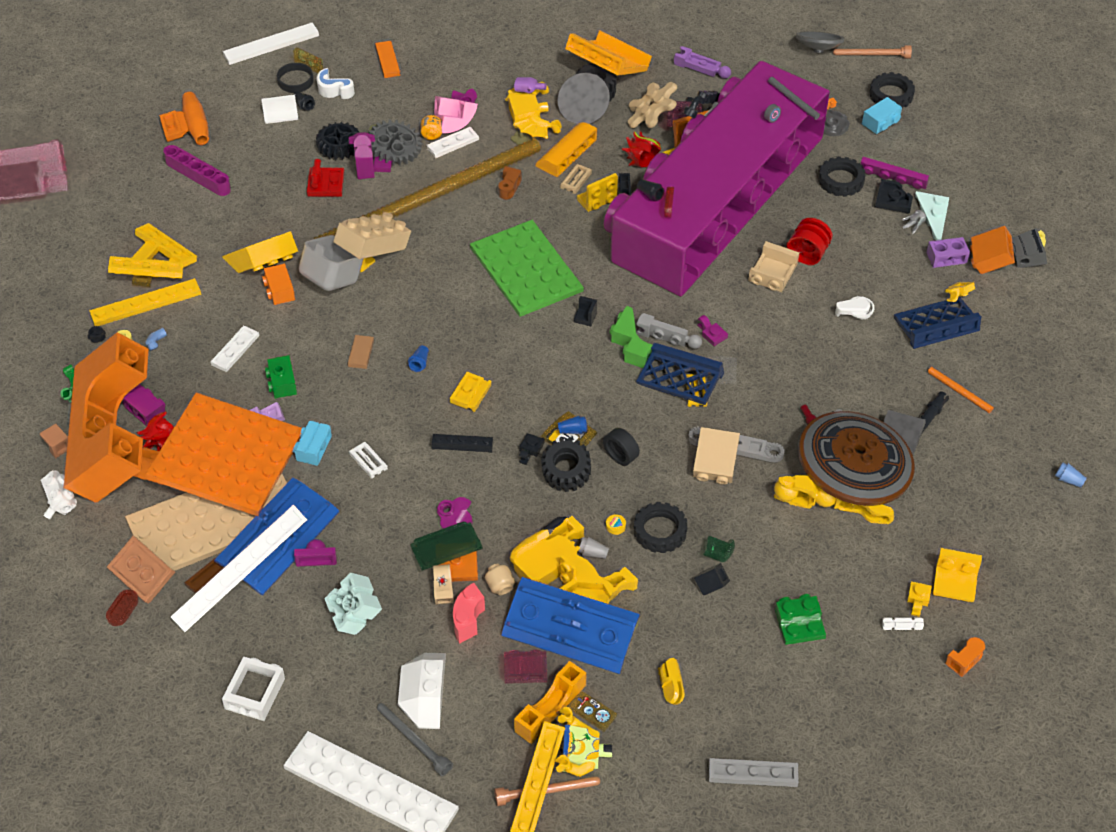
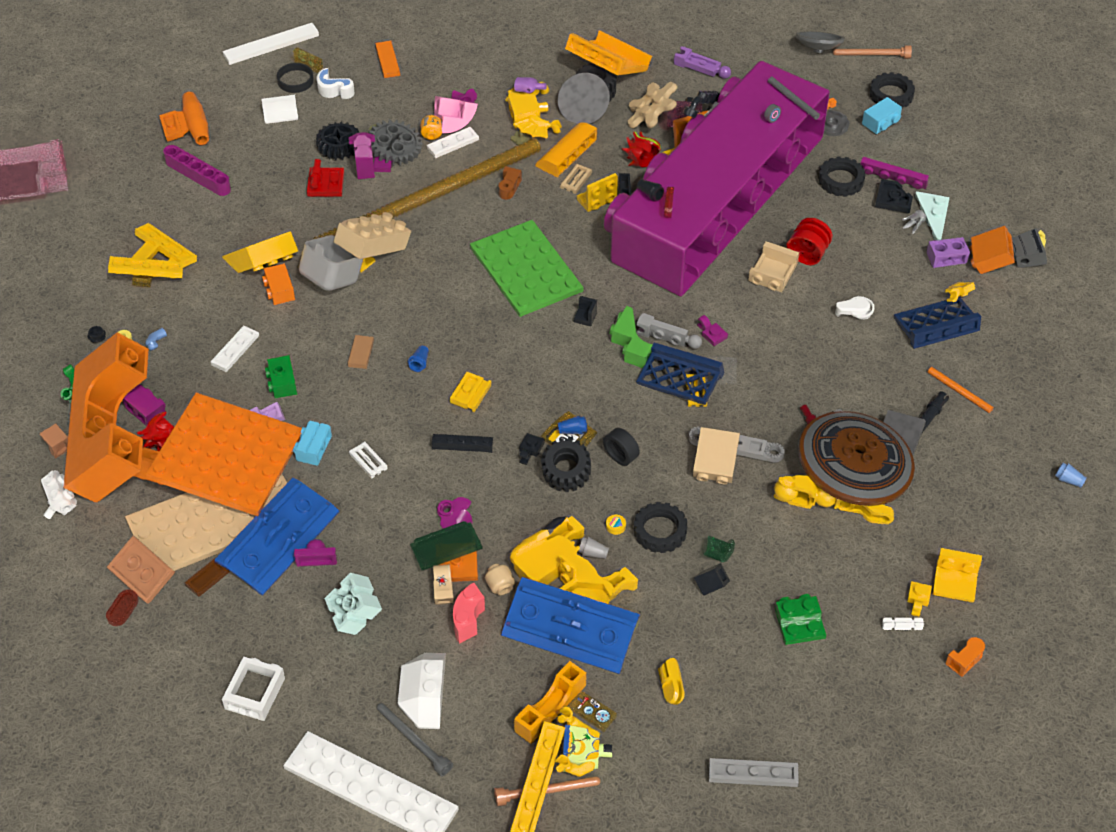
(145, 302): yellow plate -> none
(238, 568): white tile -> none
(305, 101): black cone -> none
(525, 666): clear pink brick -> none

